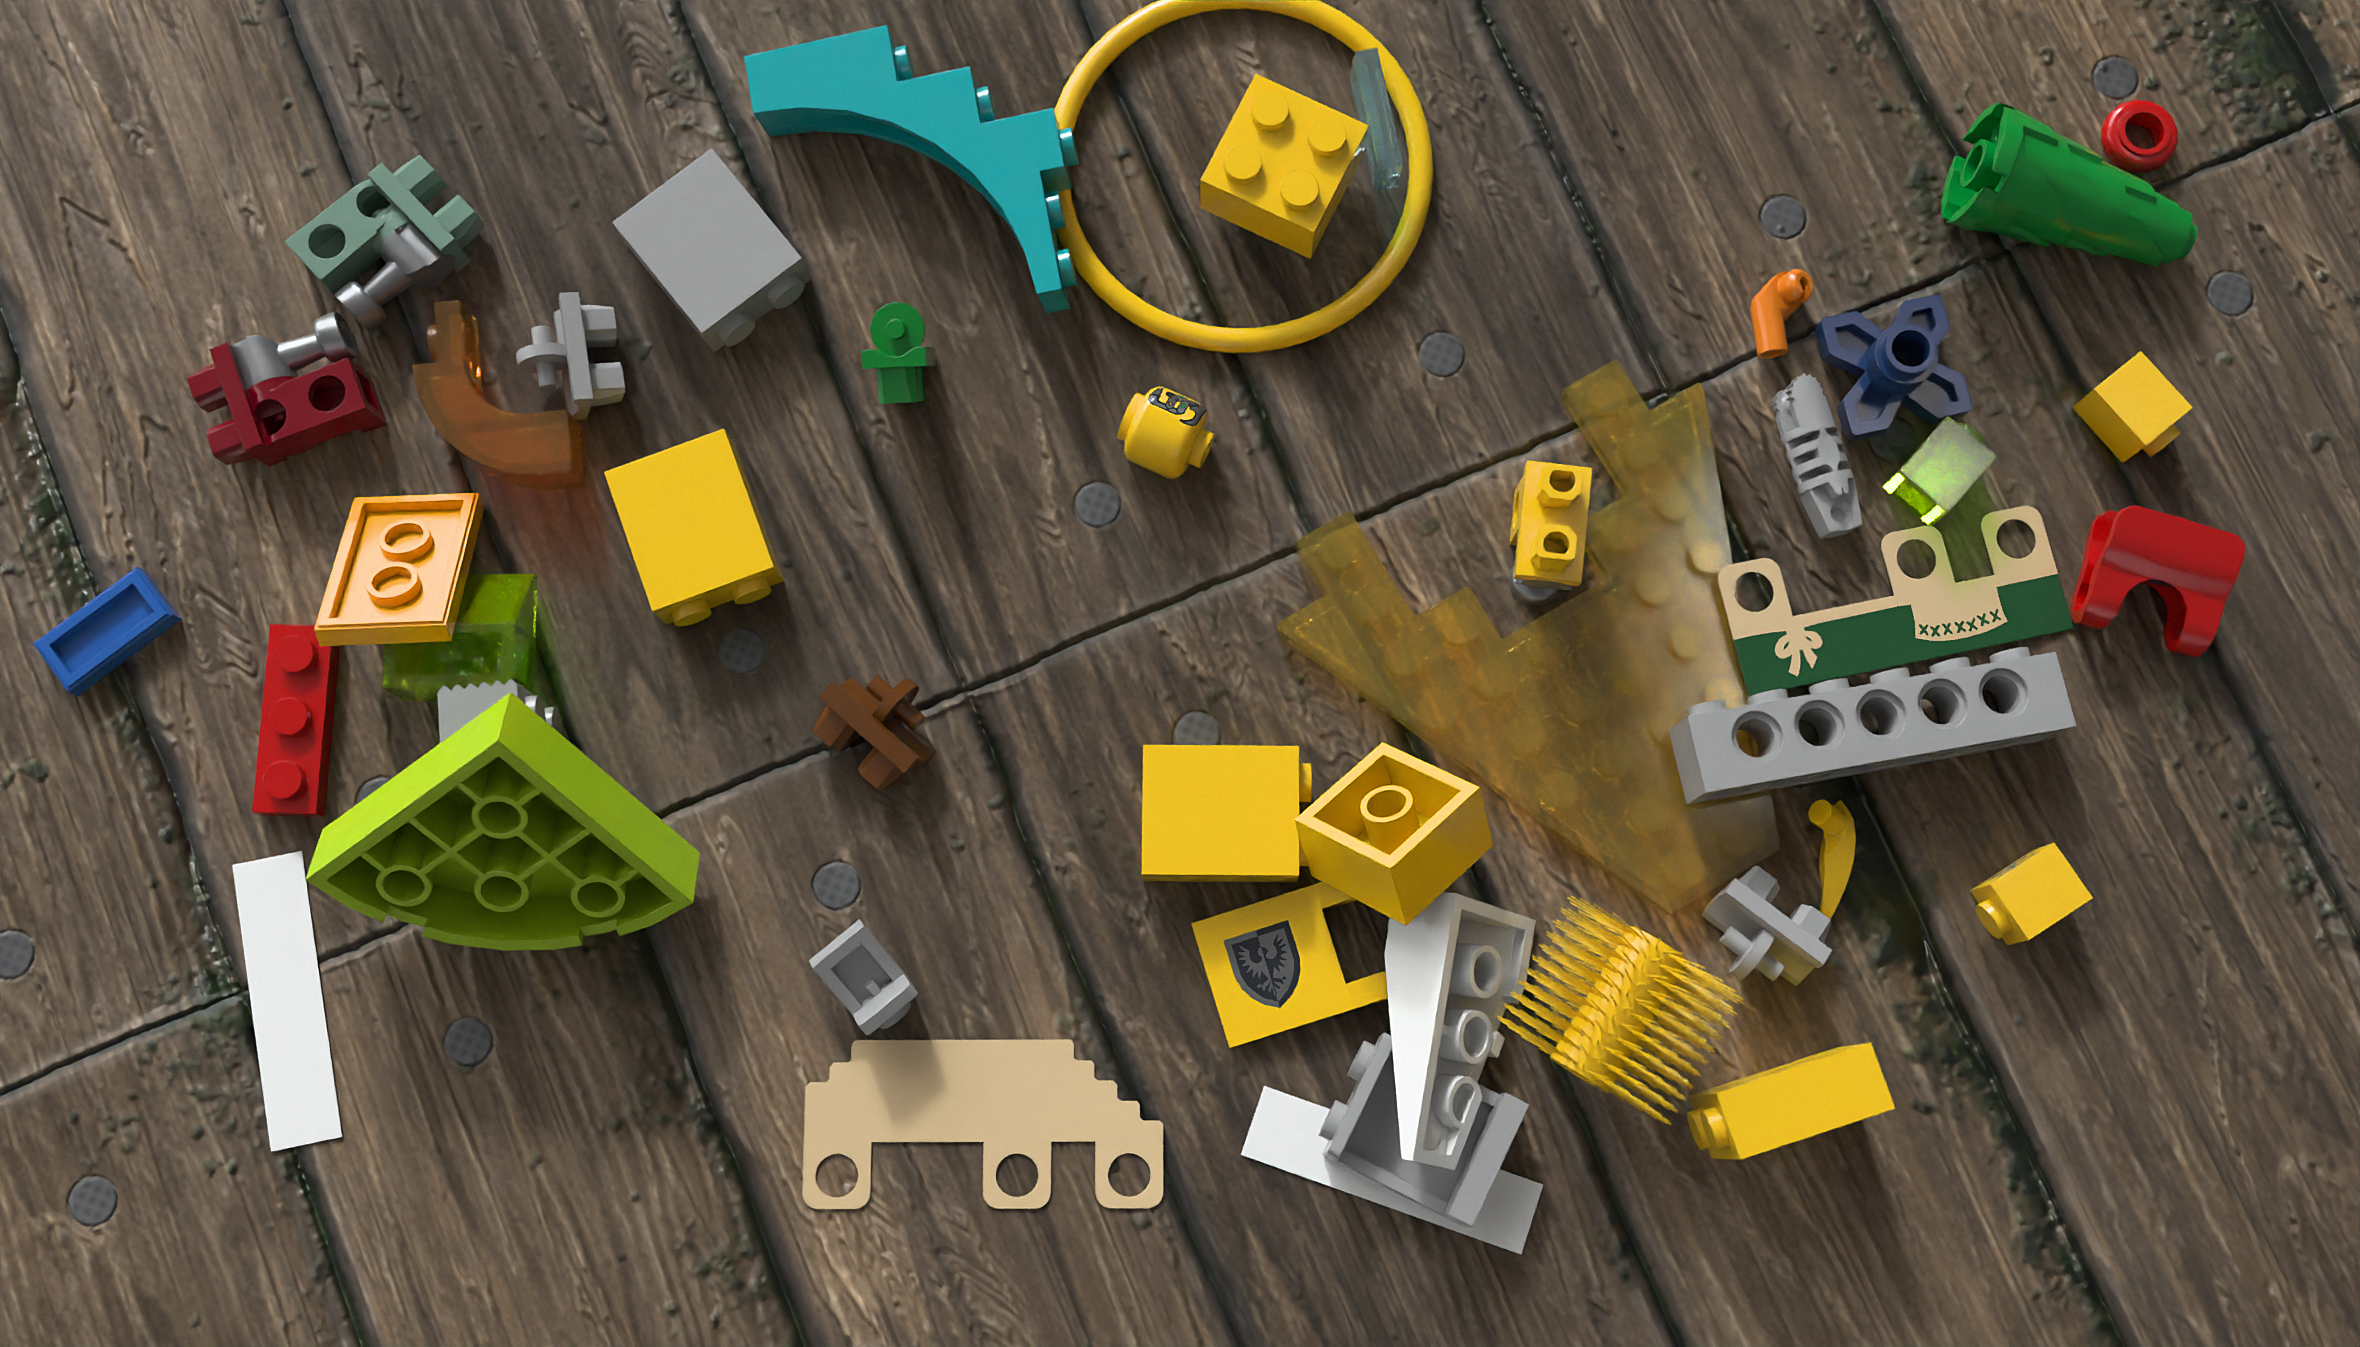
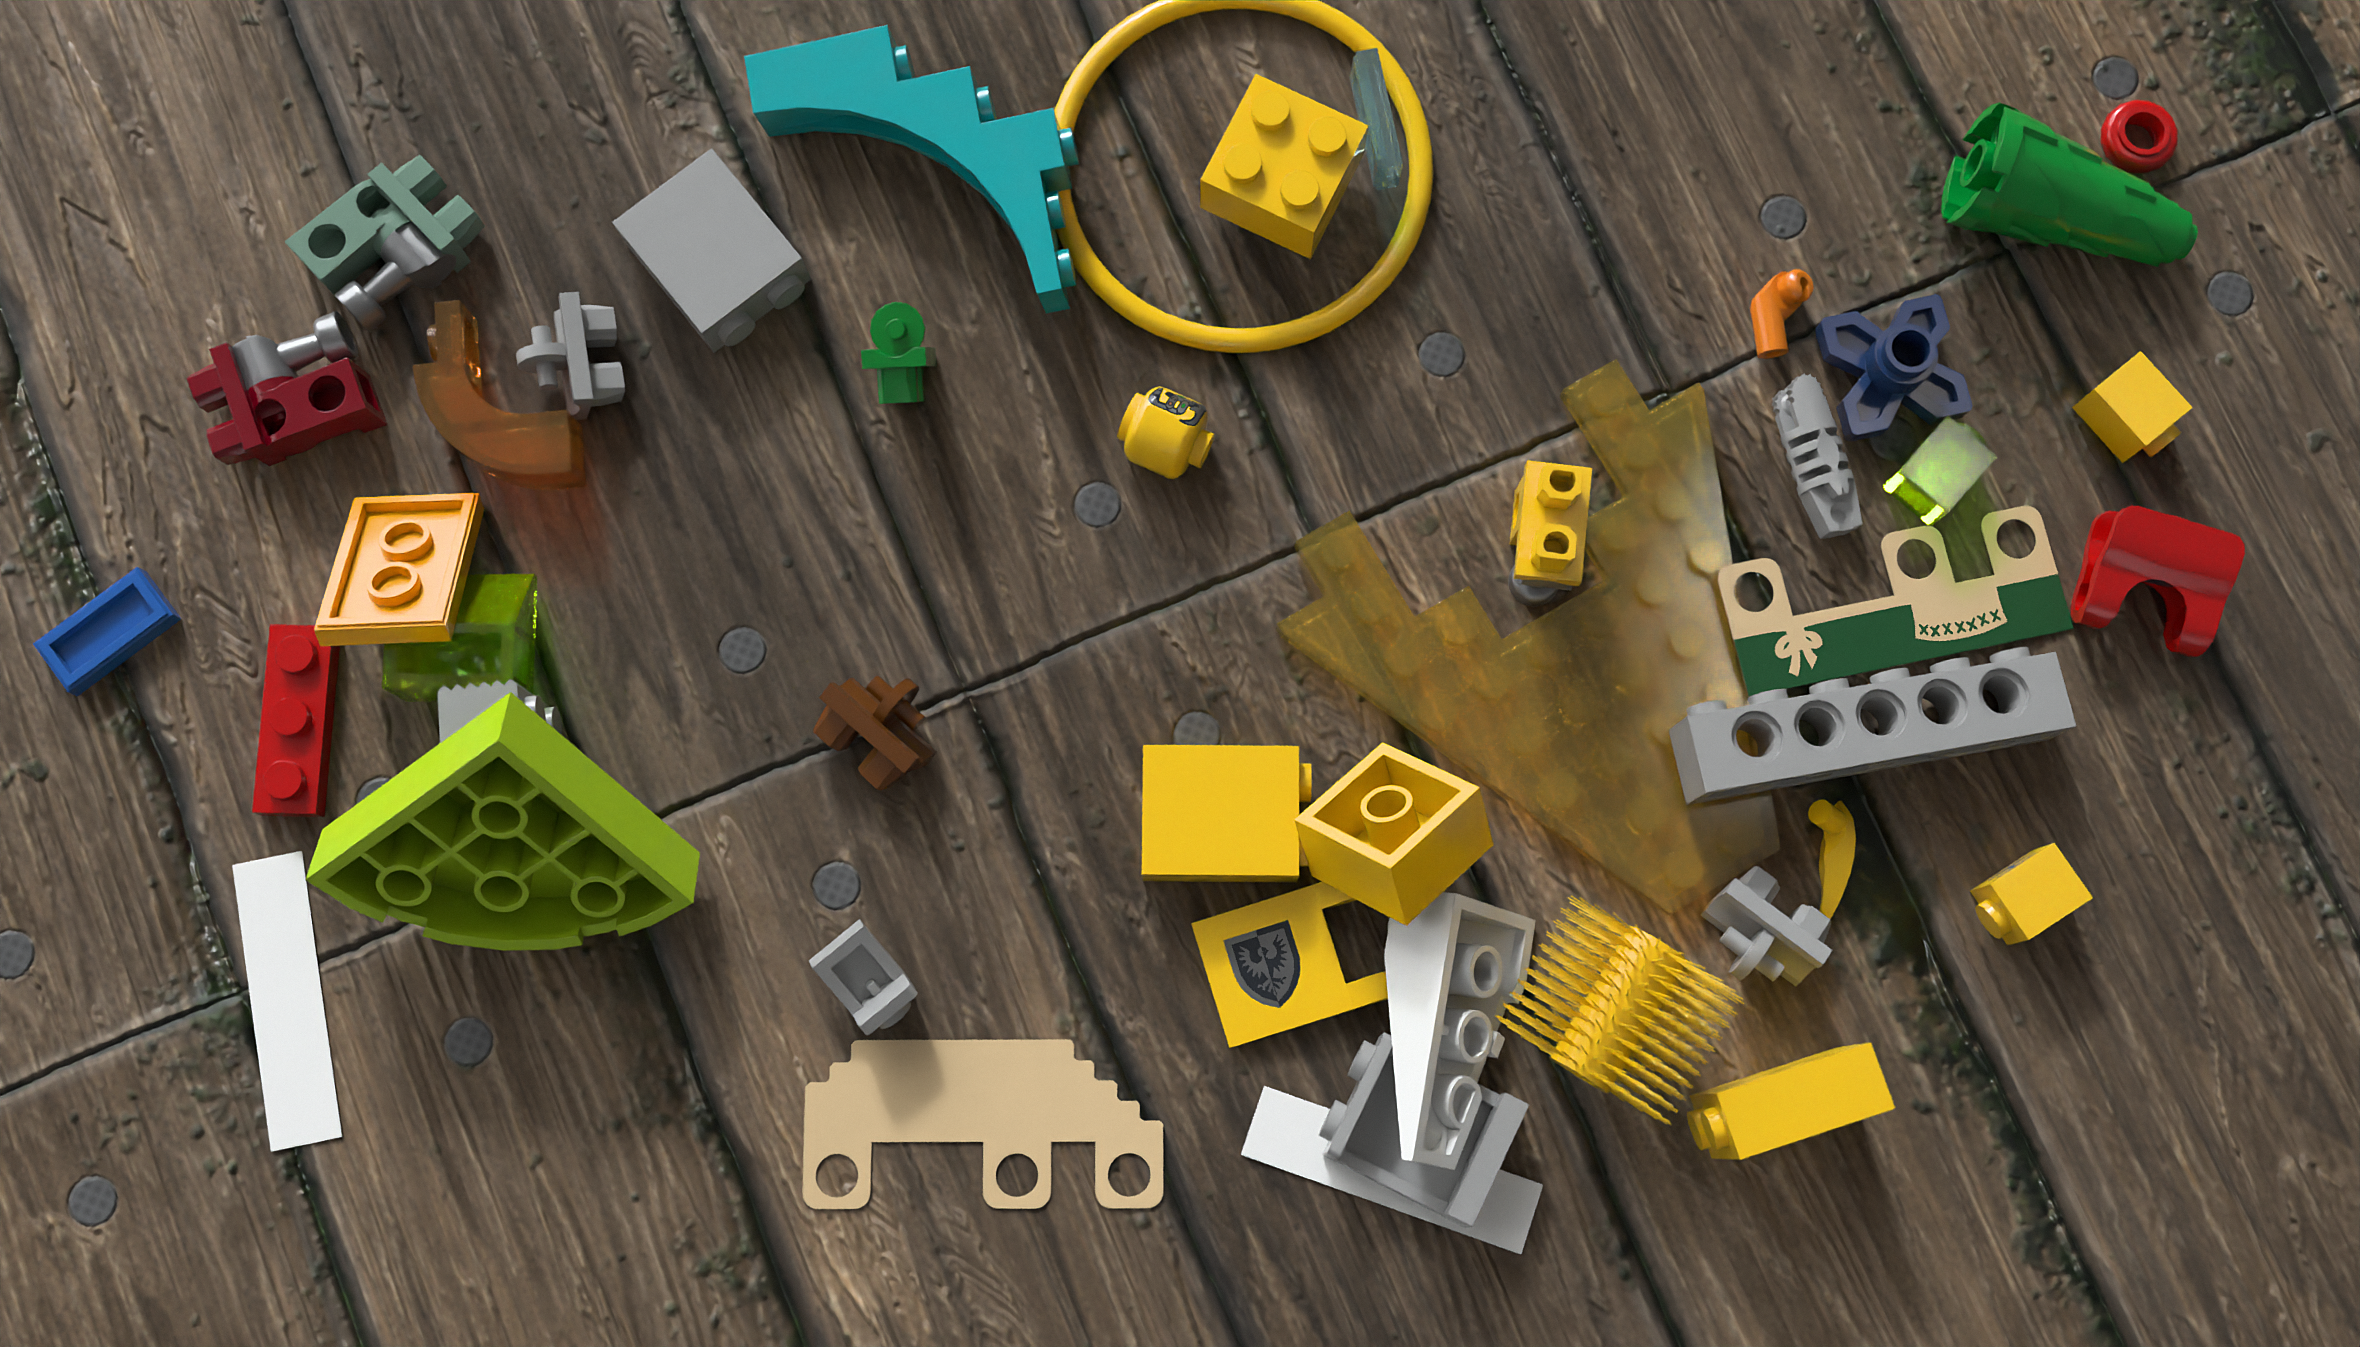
(694, 529): yellow brick -> none

